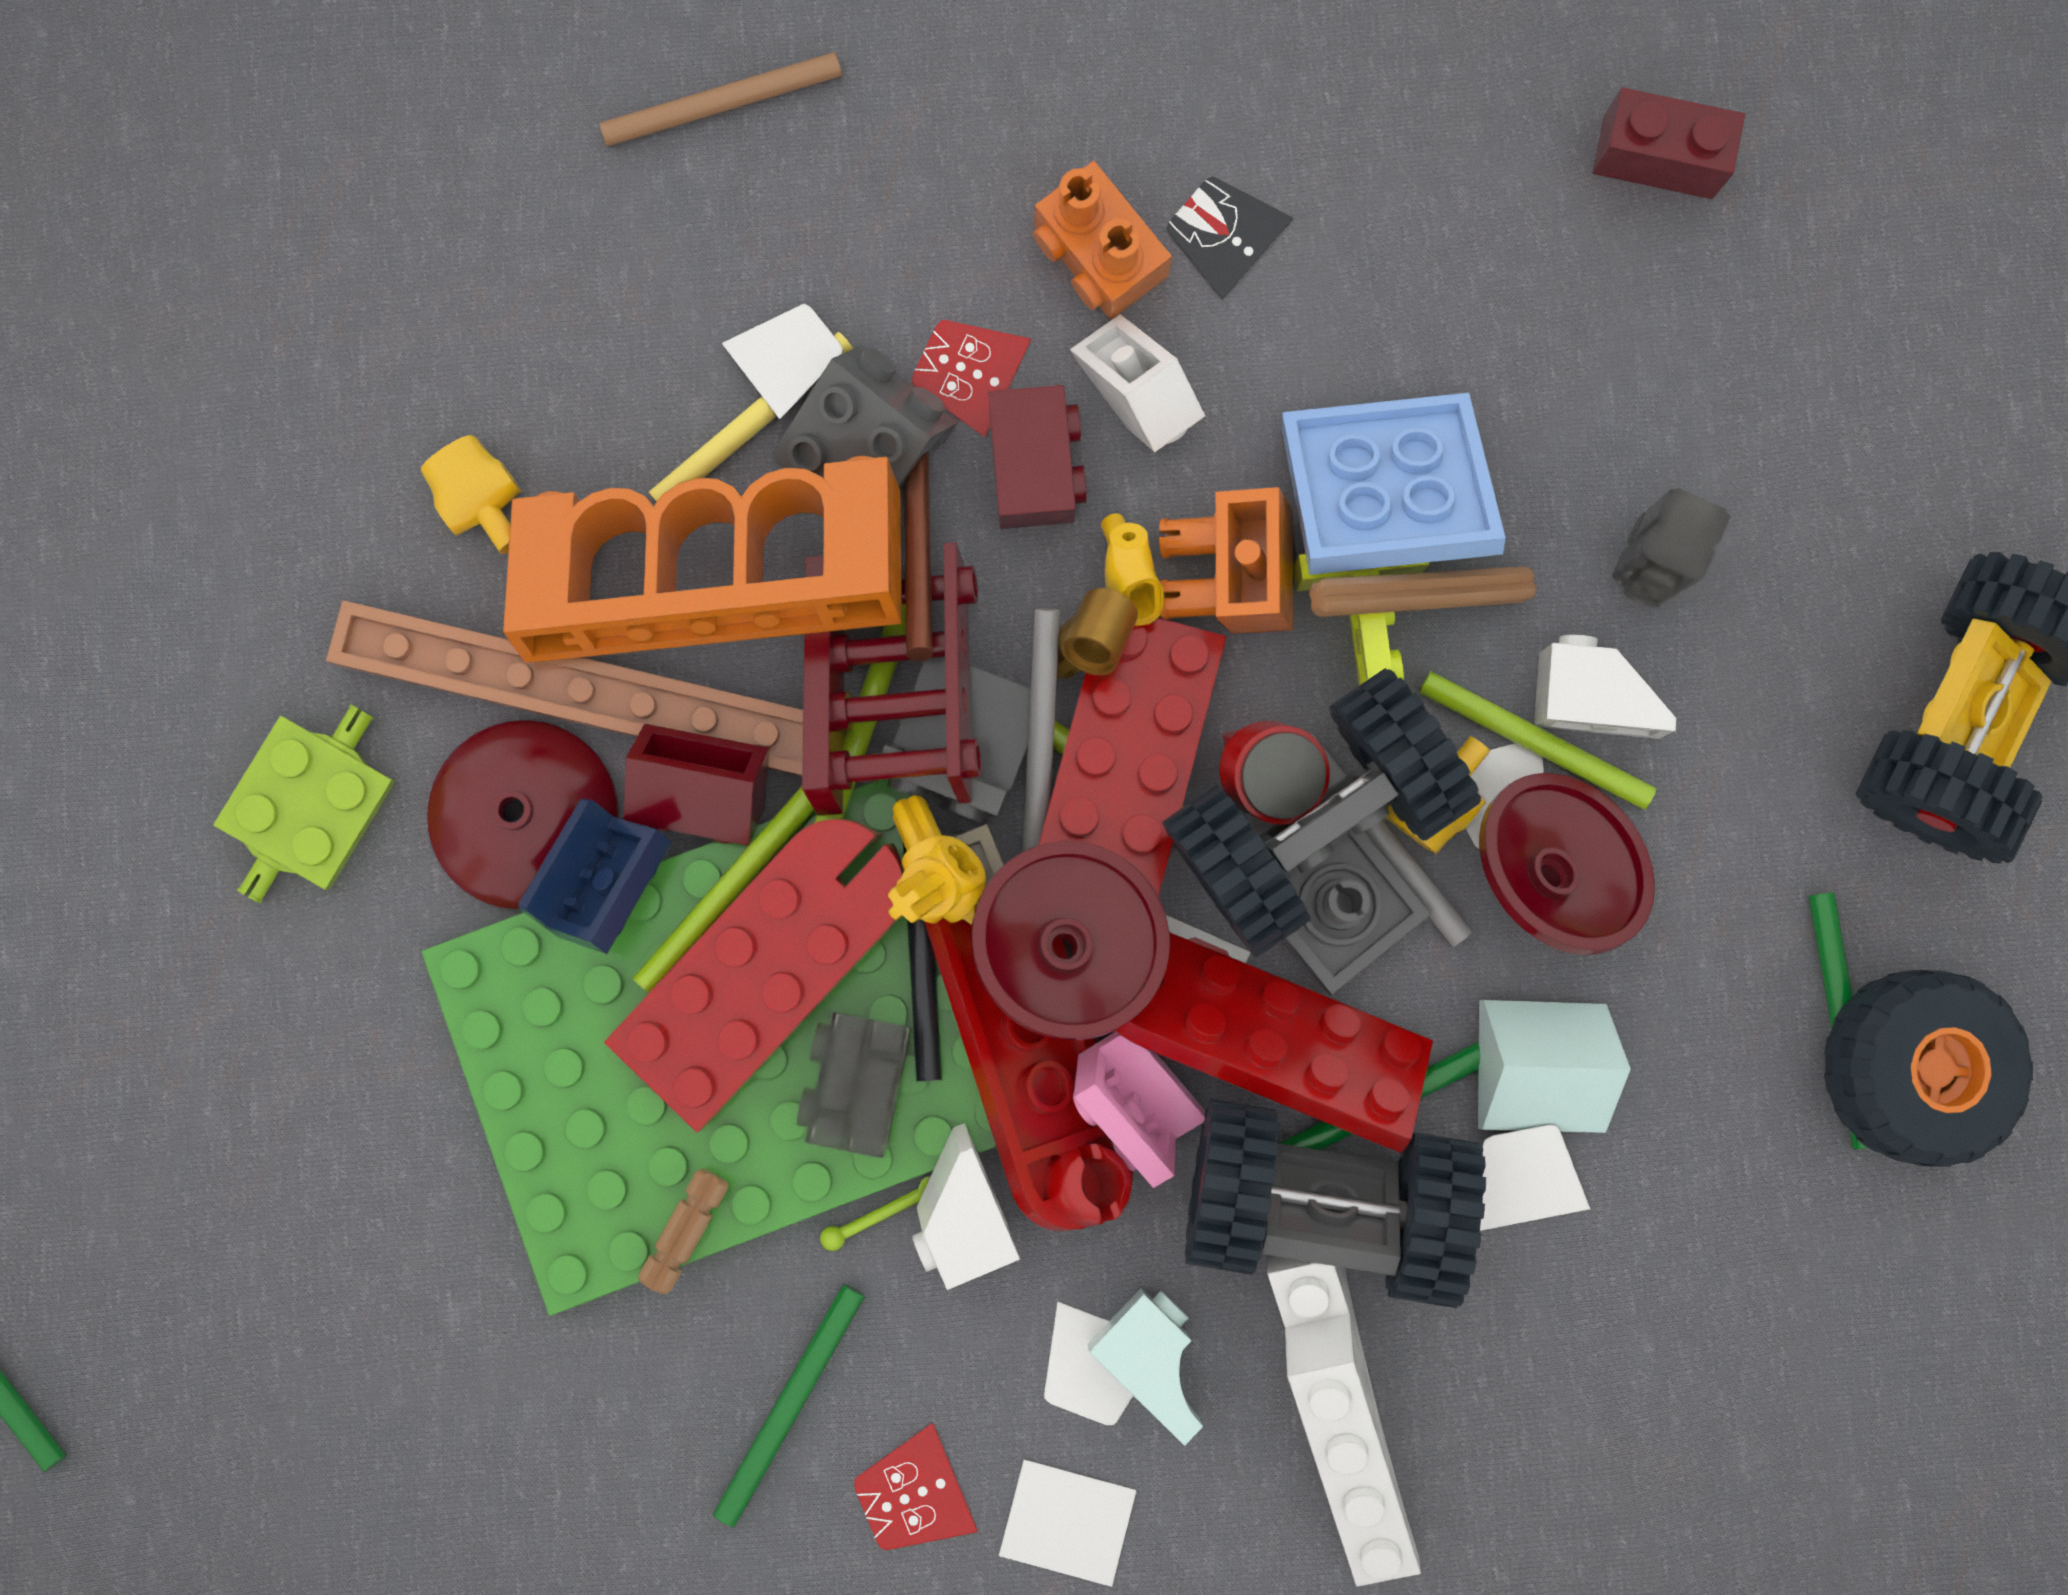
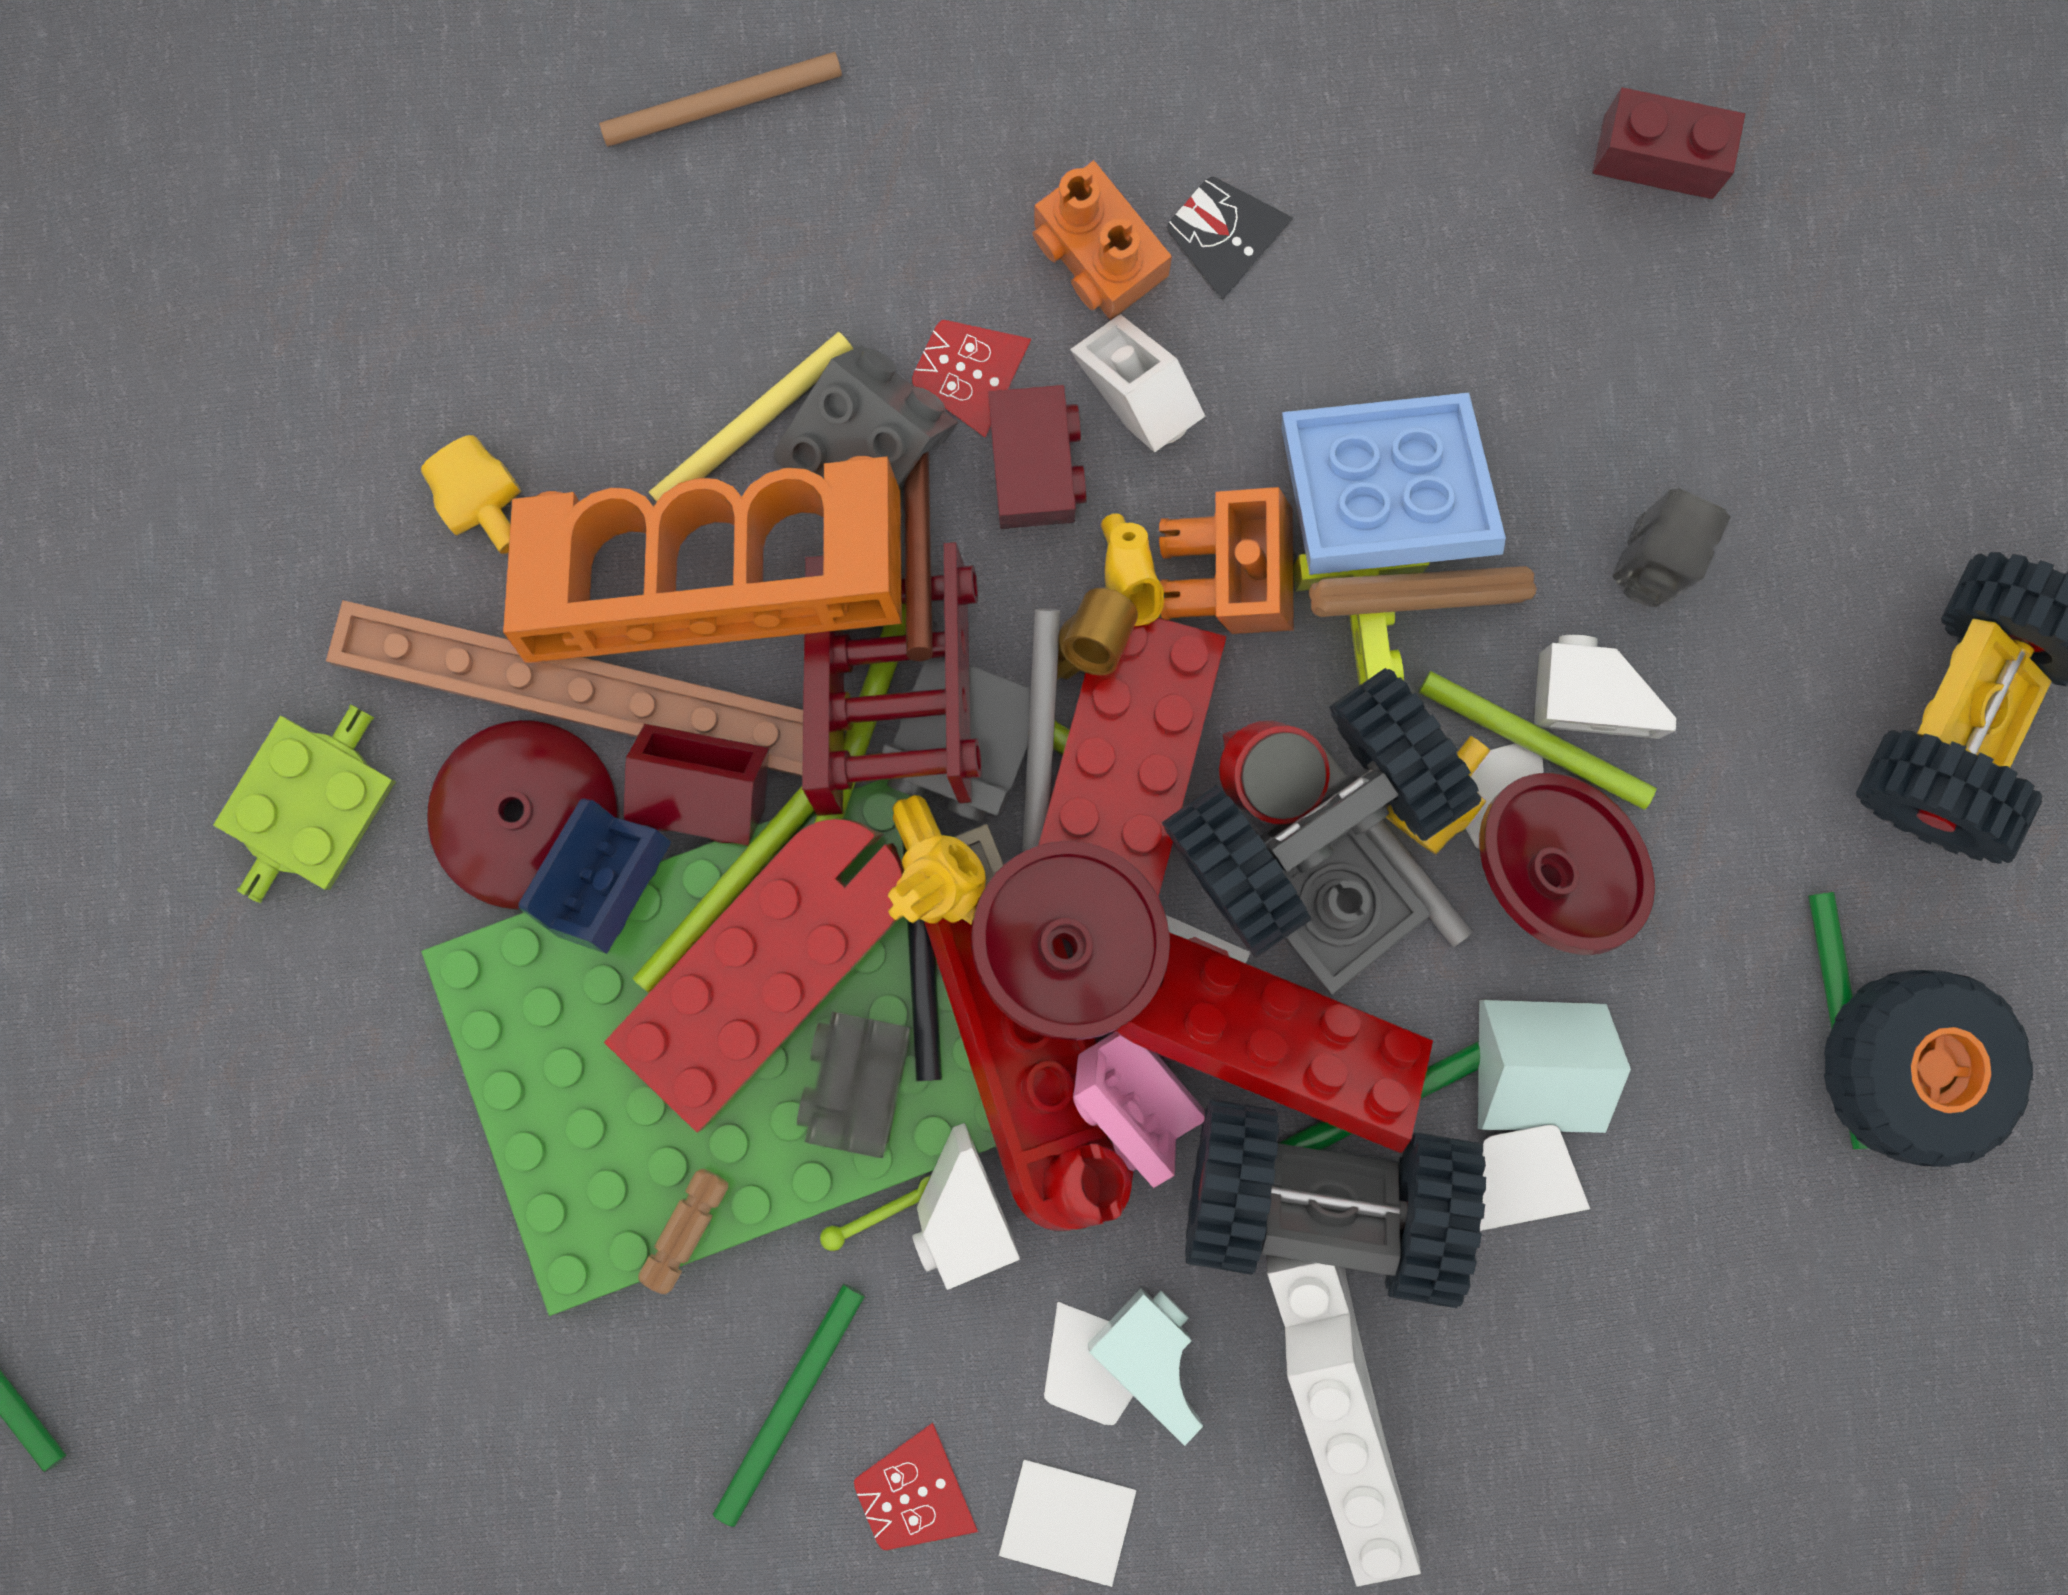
(785, 355): white sticker -> none

